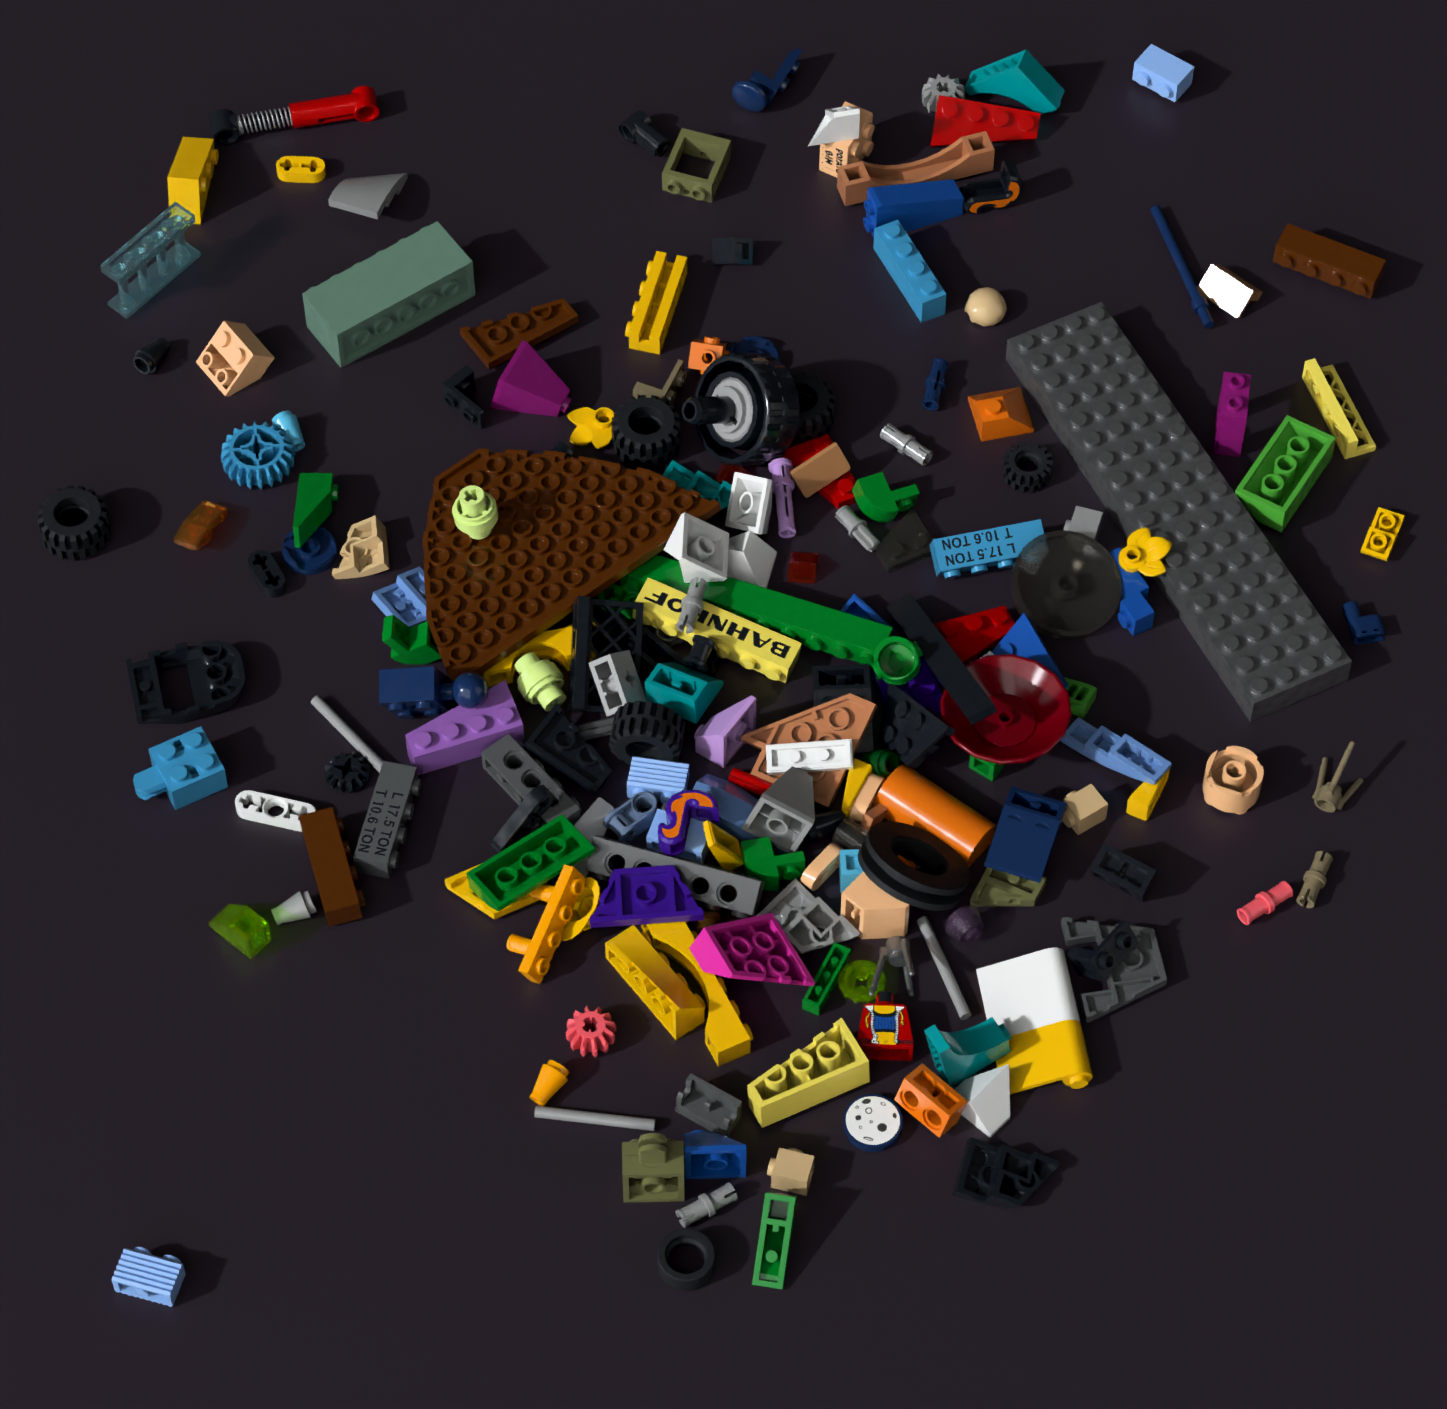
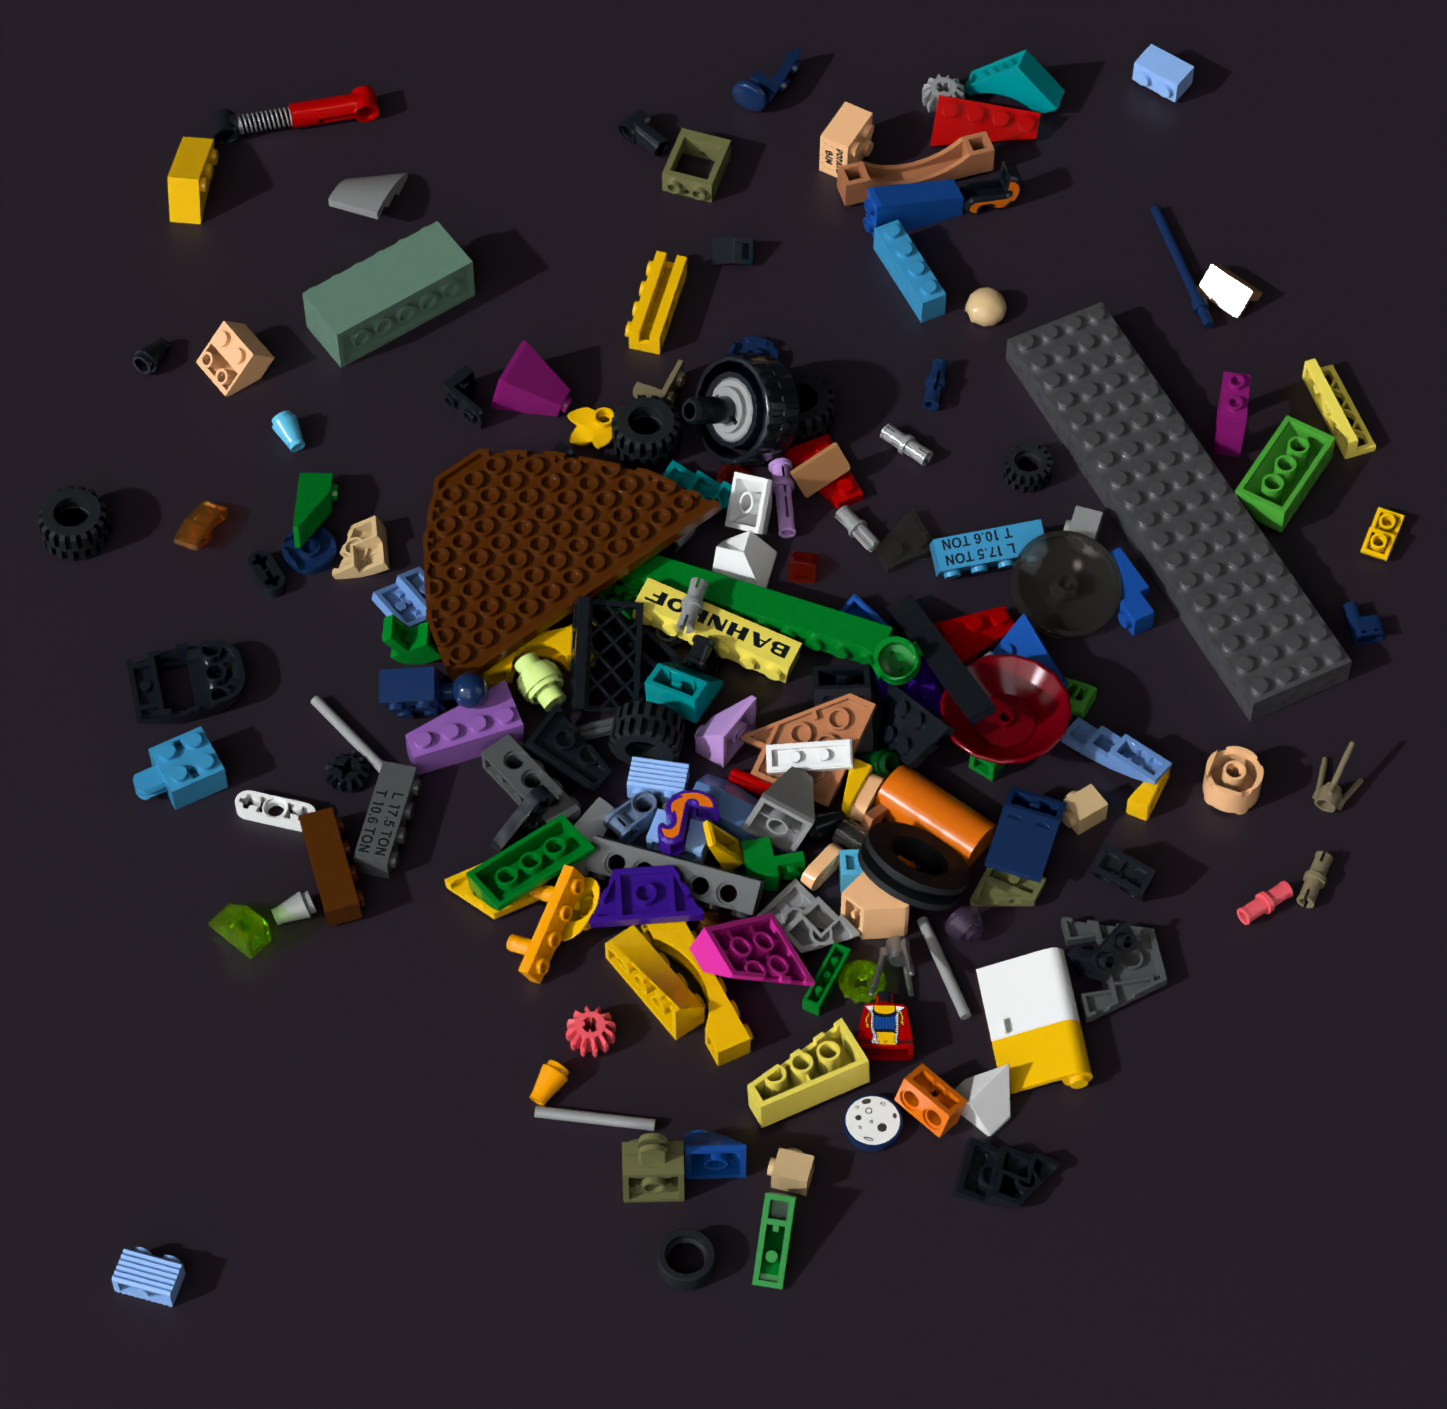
(140, 250): clear light blue fence -> none
(241, 450): dark azure gear -> none
(300, 169): yellow beam -> none
(475, 512): yellowish green piece -> none
(499, 340): reddish brown wing -> none
(616, 681): light grey brick -> none
(698, 352): orange brick -> none
(700, 549): white slope -> none
(706, 1205): light grey pin -> none
(708, 1106): dark grey hinge -> none
(838, 125): white slope -> none
(879, 501): green brick -> none
(967, 1051): teal arch -> none
(1000, 414): orange slope -> none
(1148, 552): yellow plate -> none
(1329, 261): reddish brown brick -> none

